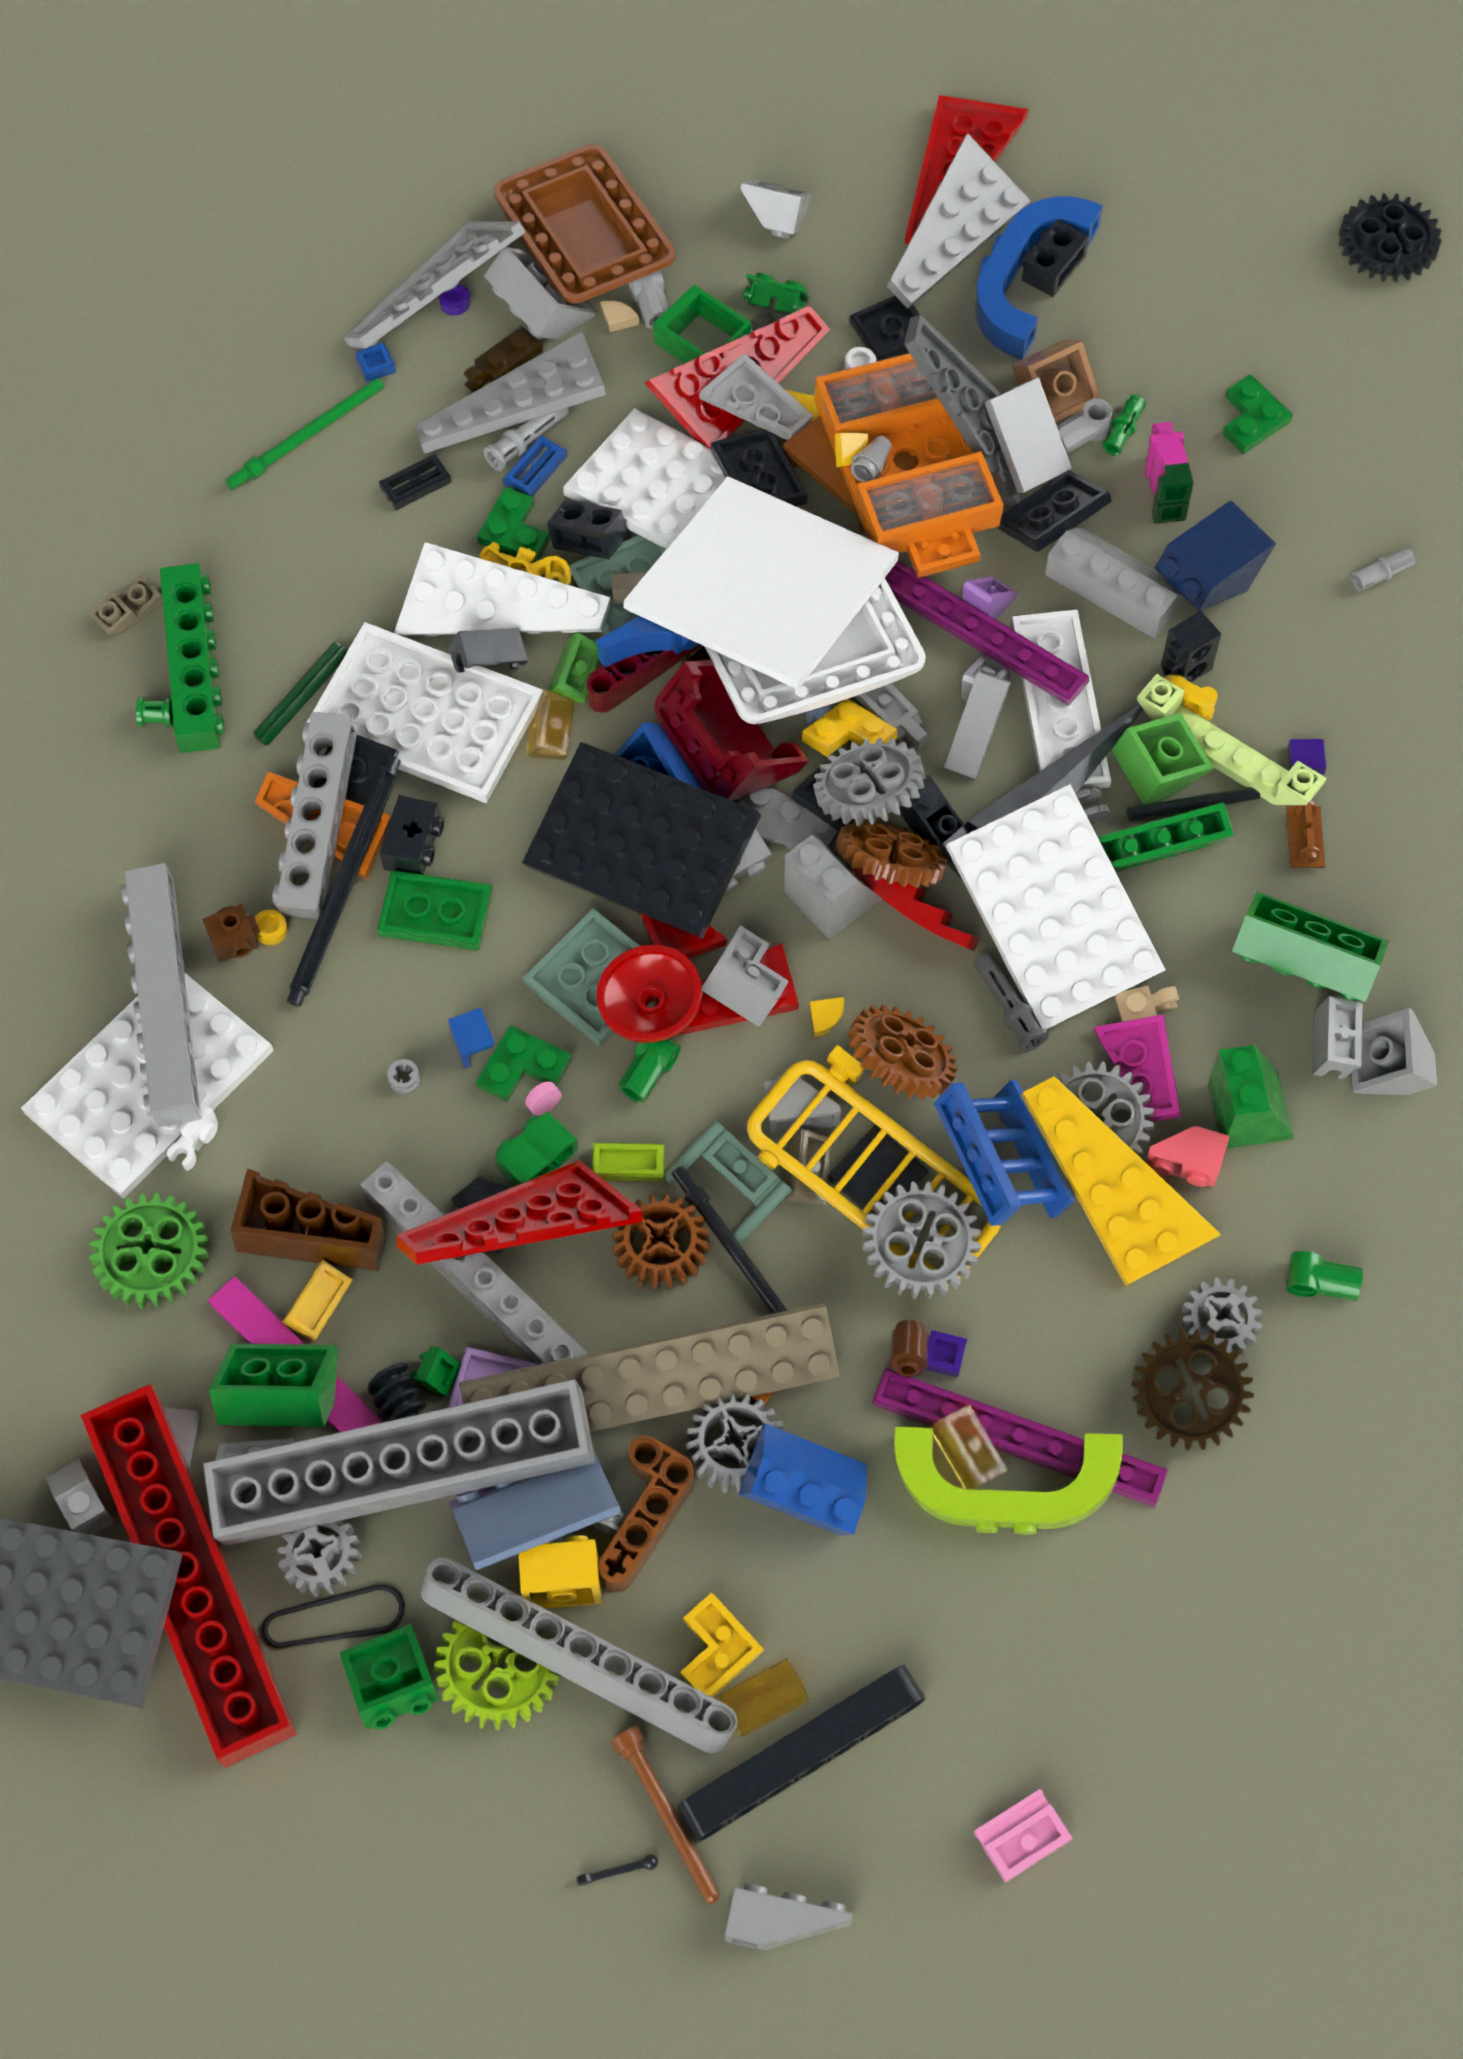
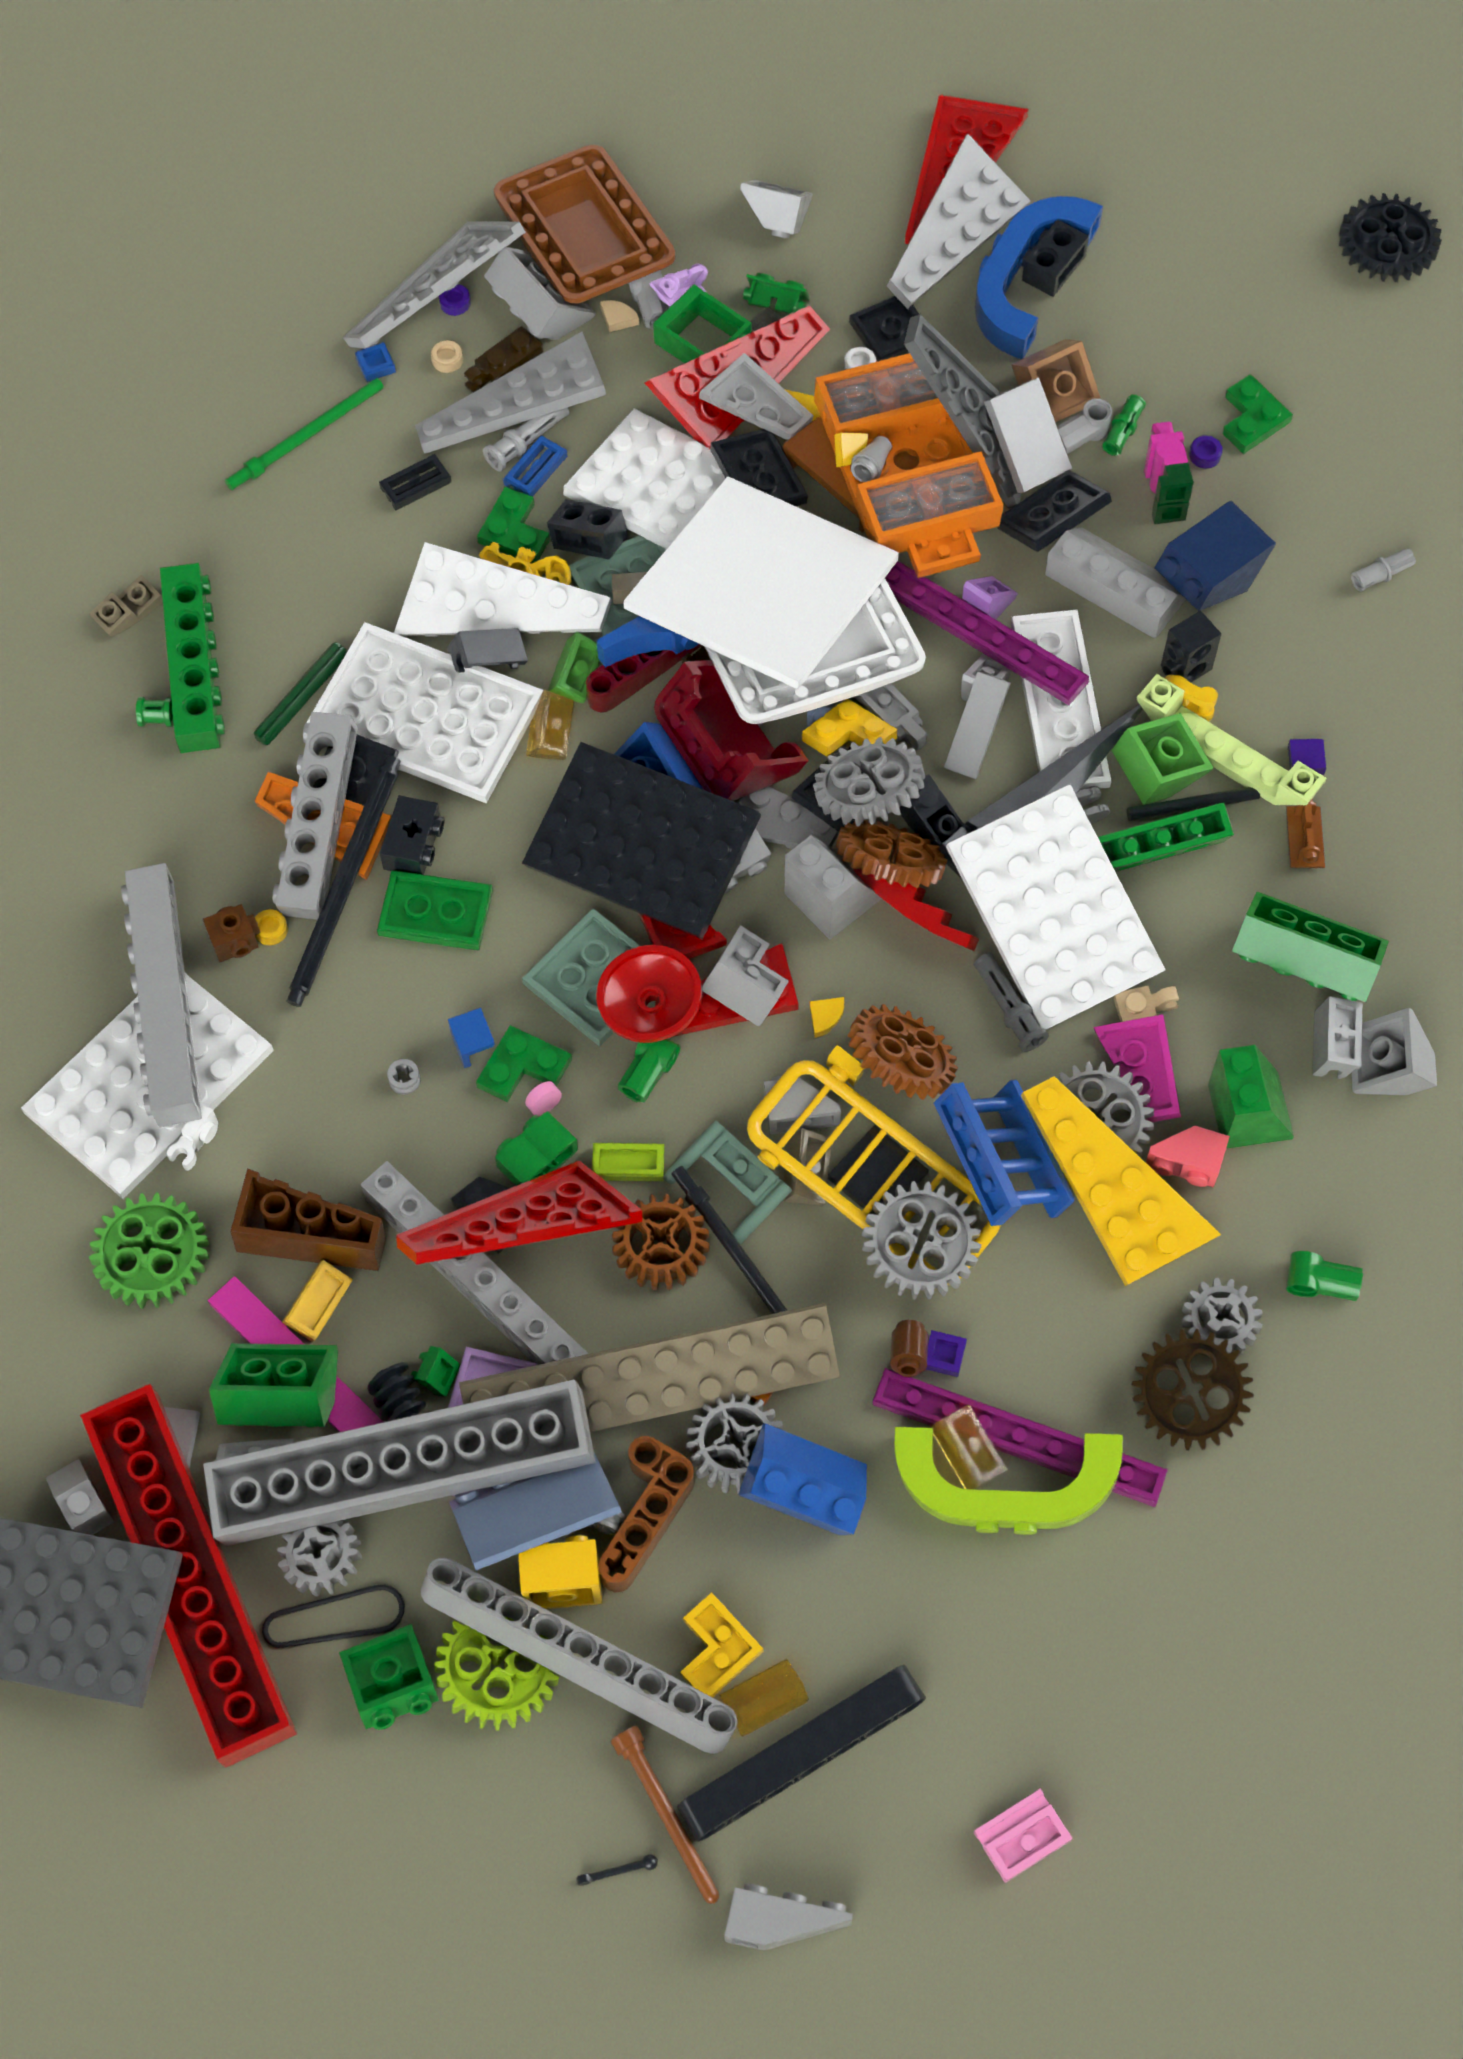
(446, 356): none -> tan tile
(674, 285): none -> lavender hinge
(1205, 452): none -> dark purple tile

